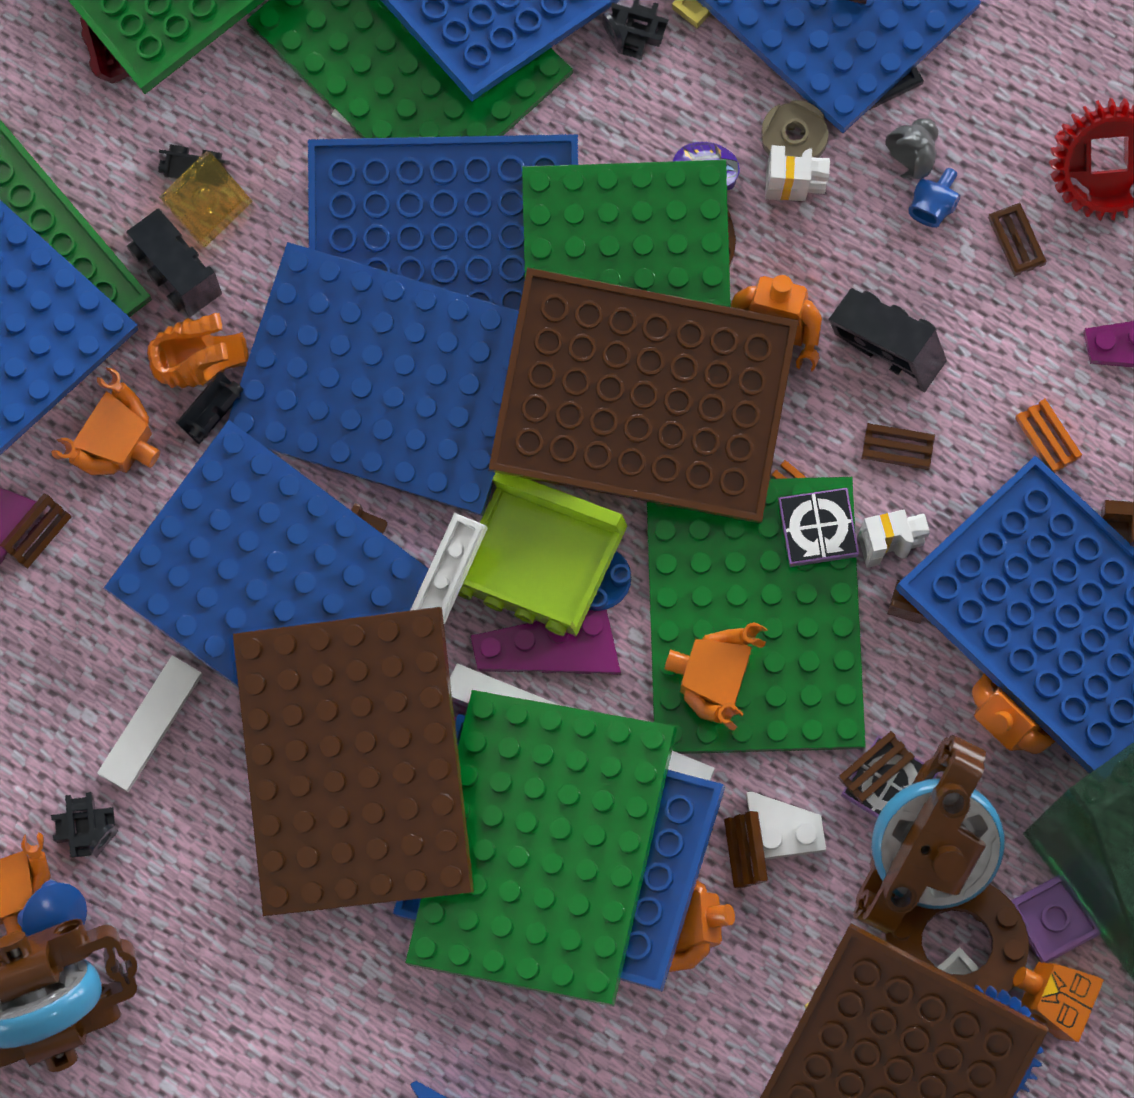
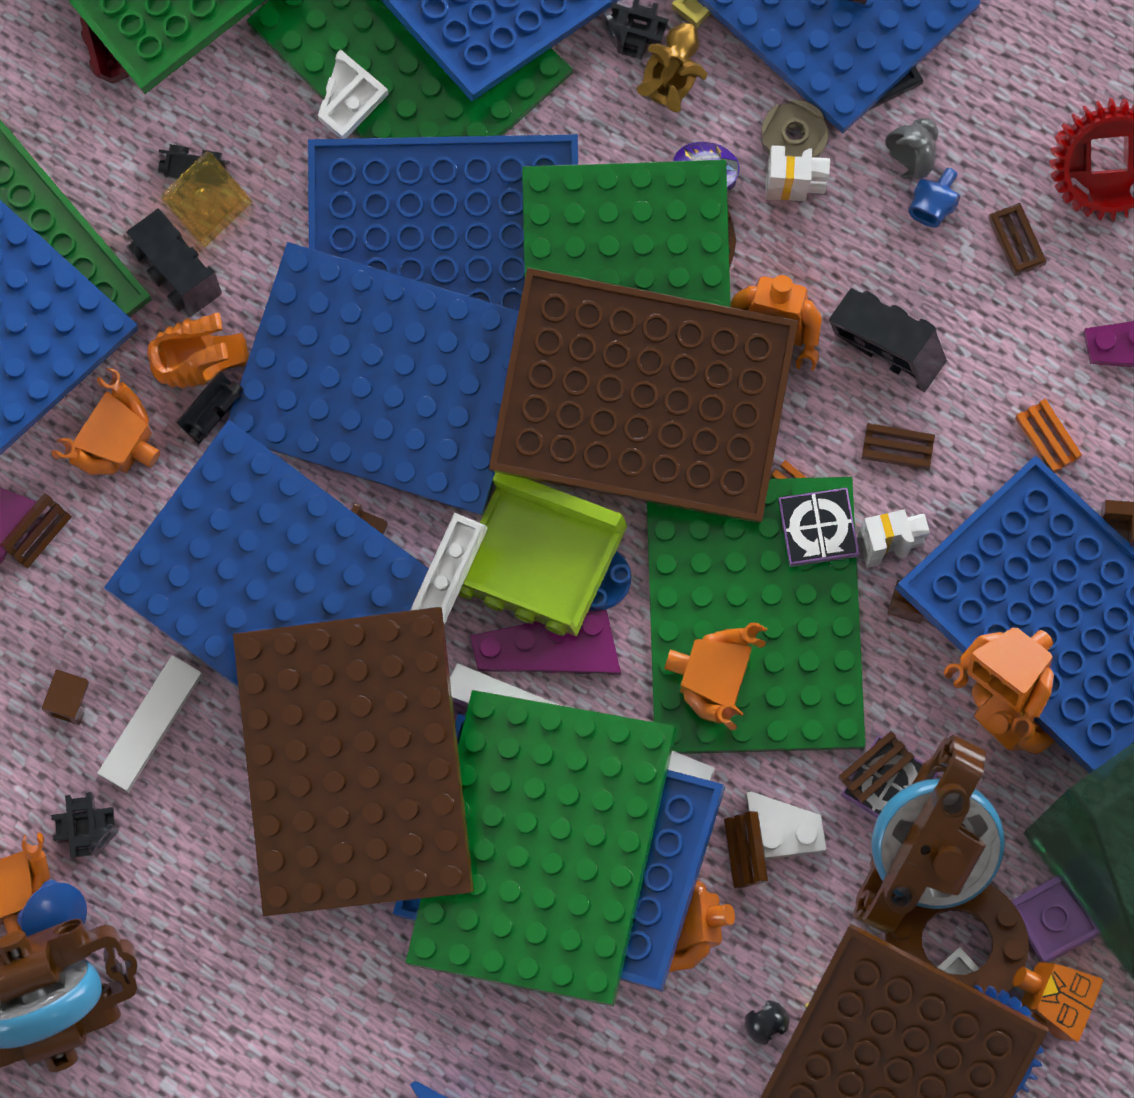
(65, 697): none -> reddish brown panel
(349, 97): none -> white wing
(670, 70): none -> pearl gold animal
(766, 1022): none -> black piece
(1011, 669): none -> orange torso

